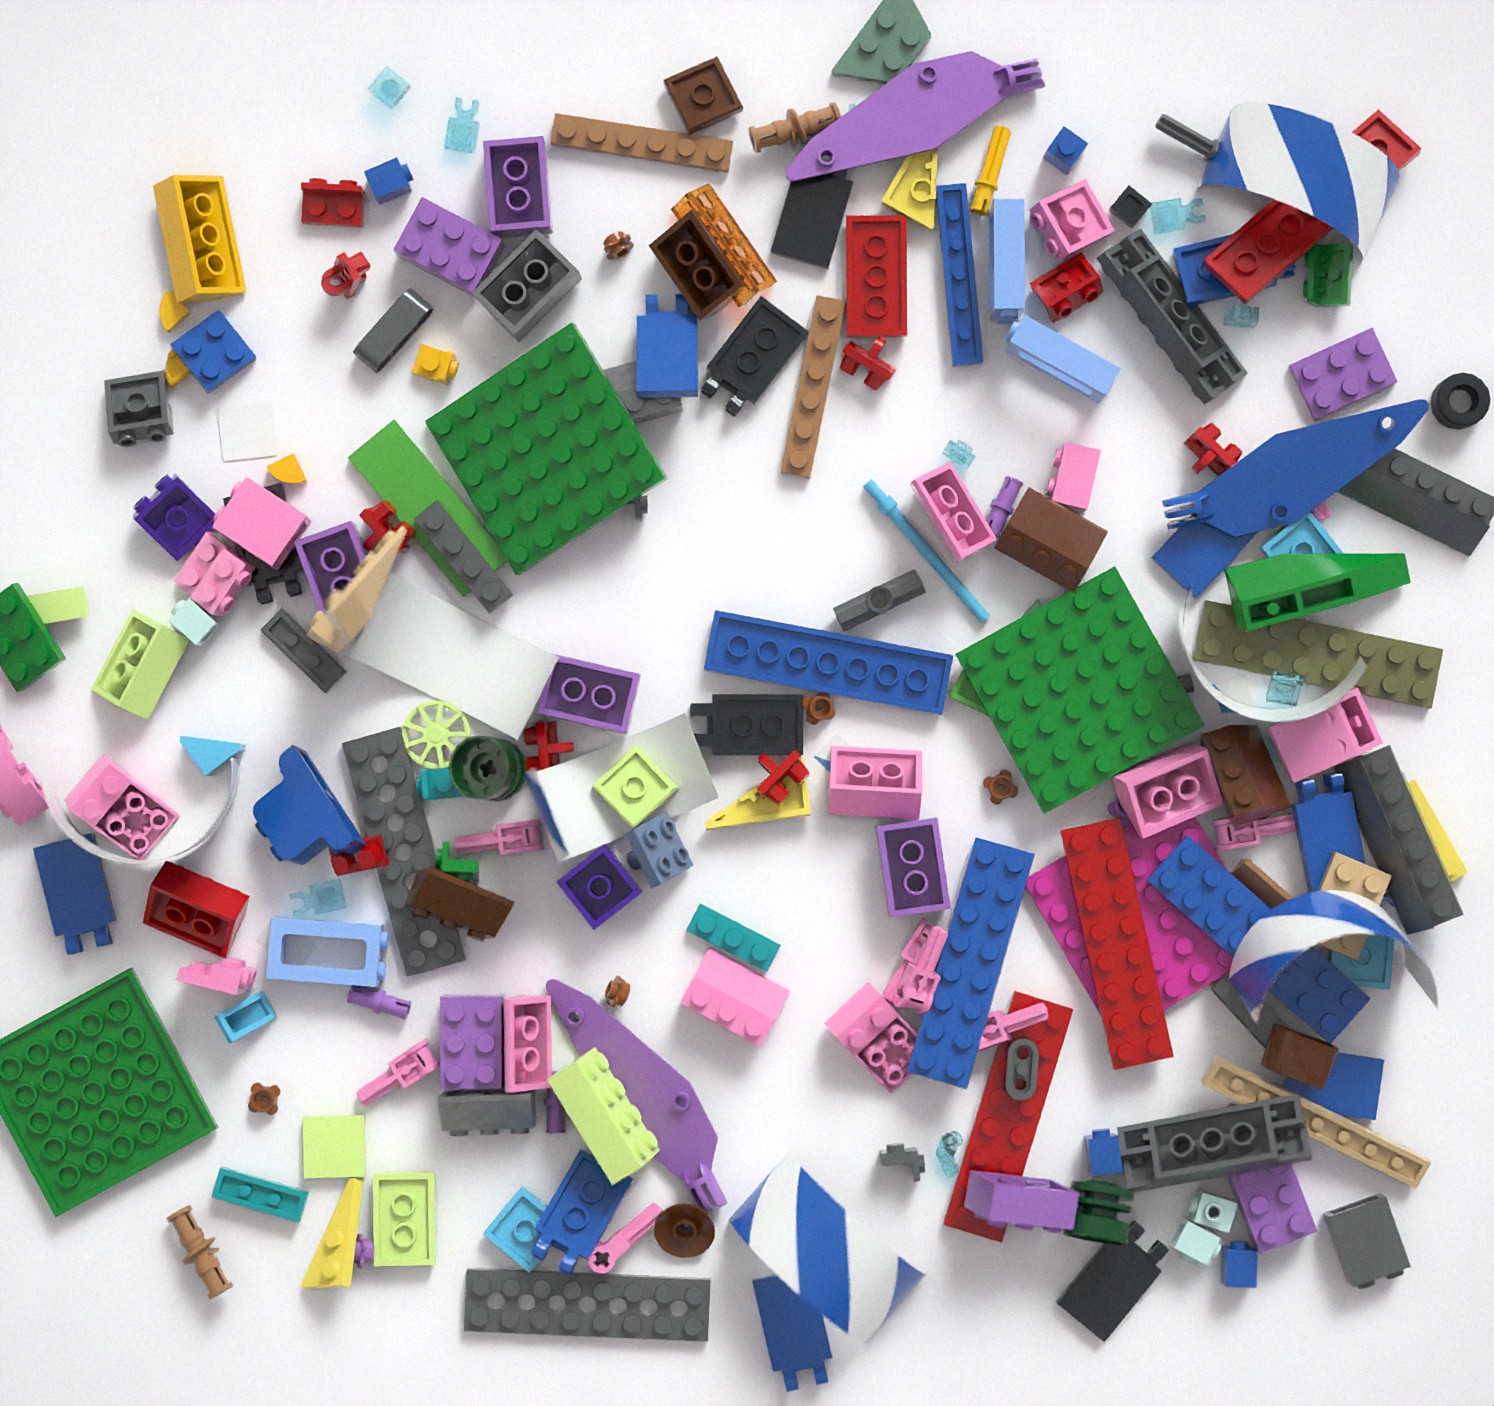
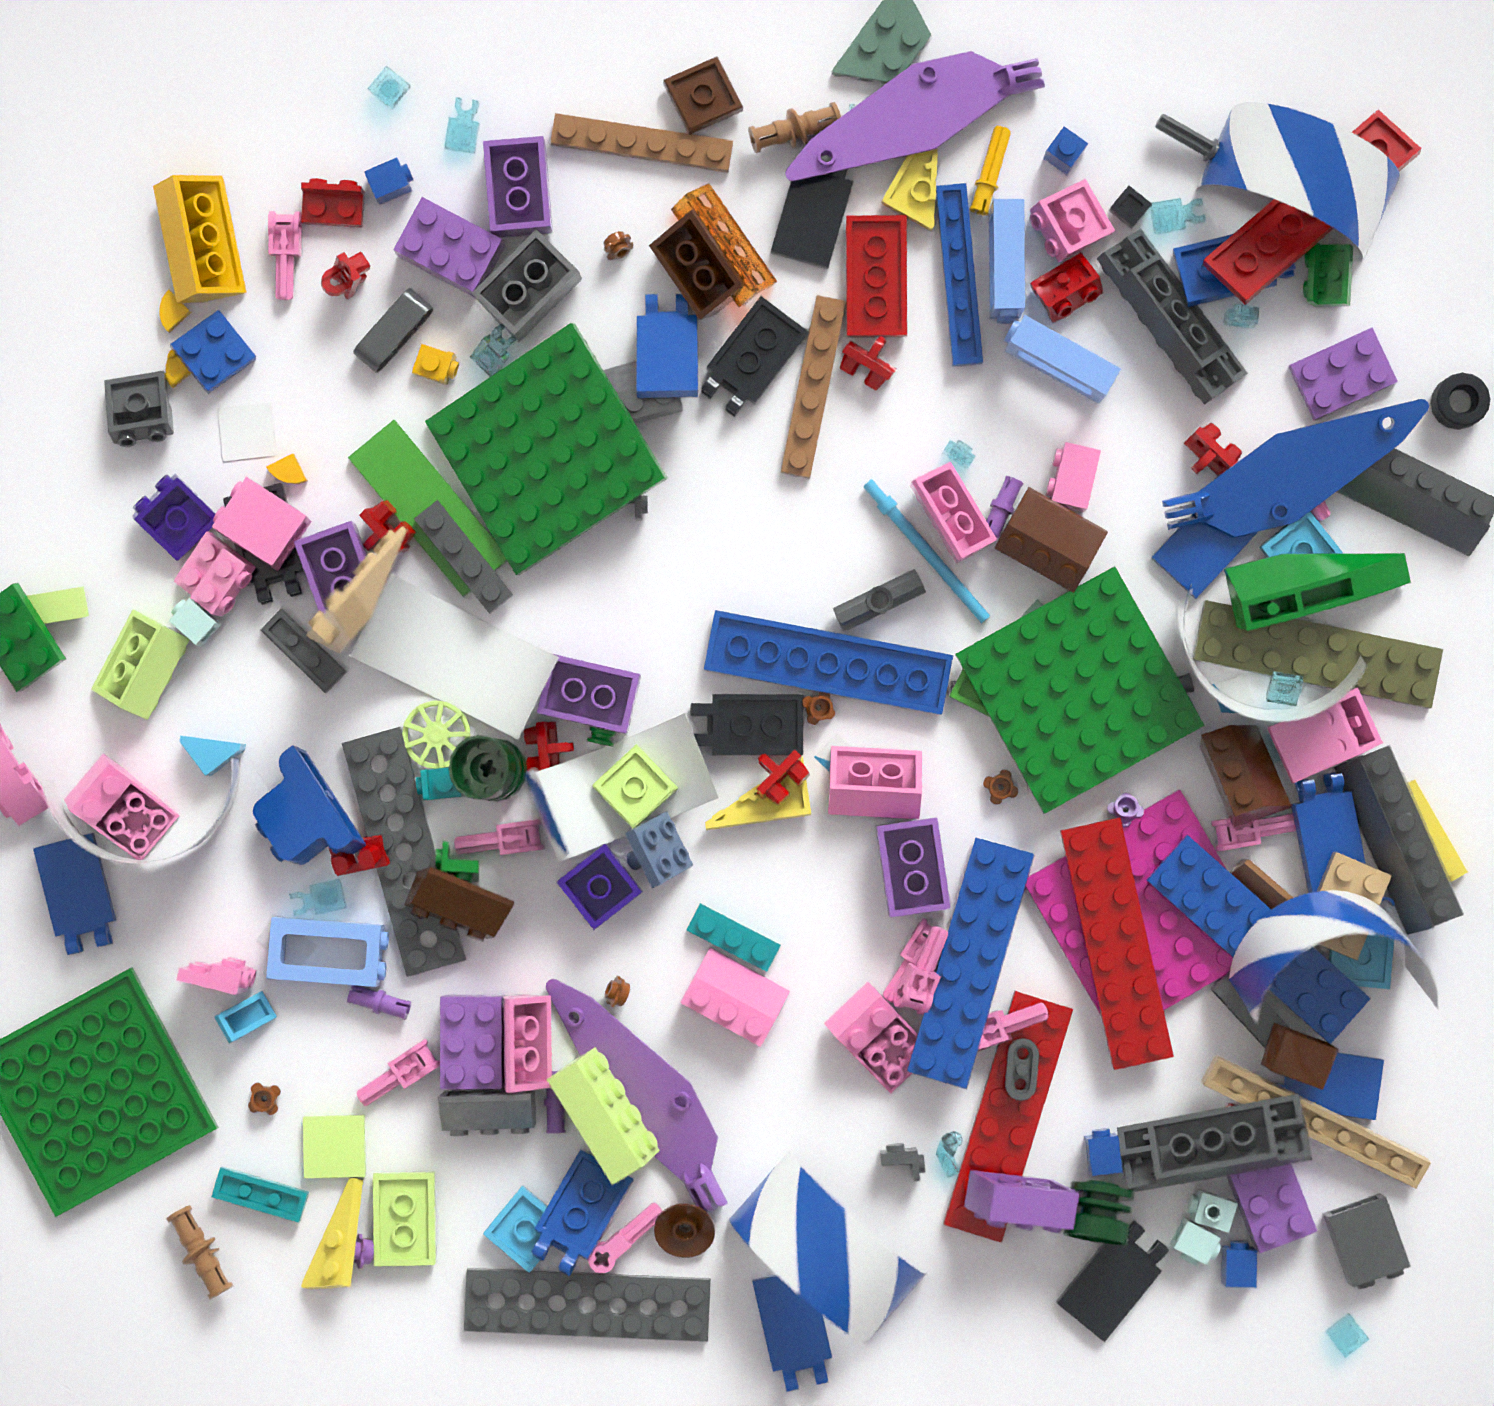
(195, 909): red slope -> none
(284, 243): none -> bright pink connector
(491, 351): none -> clear light blue plate
(601, 736): none -> green bush
(1168, 789): bright pink slope -> none
(1347, 1335): none -> clear light blue plate

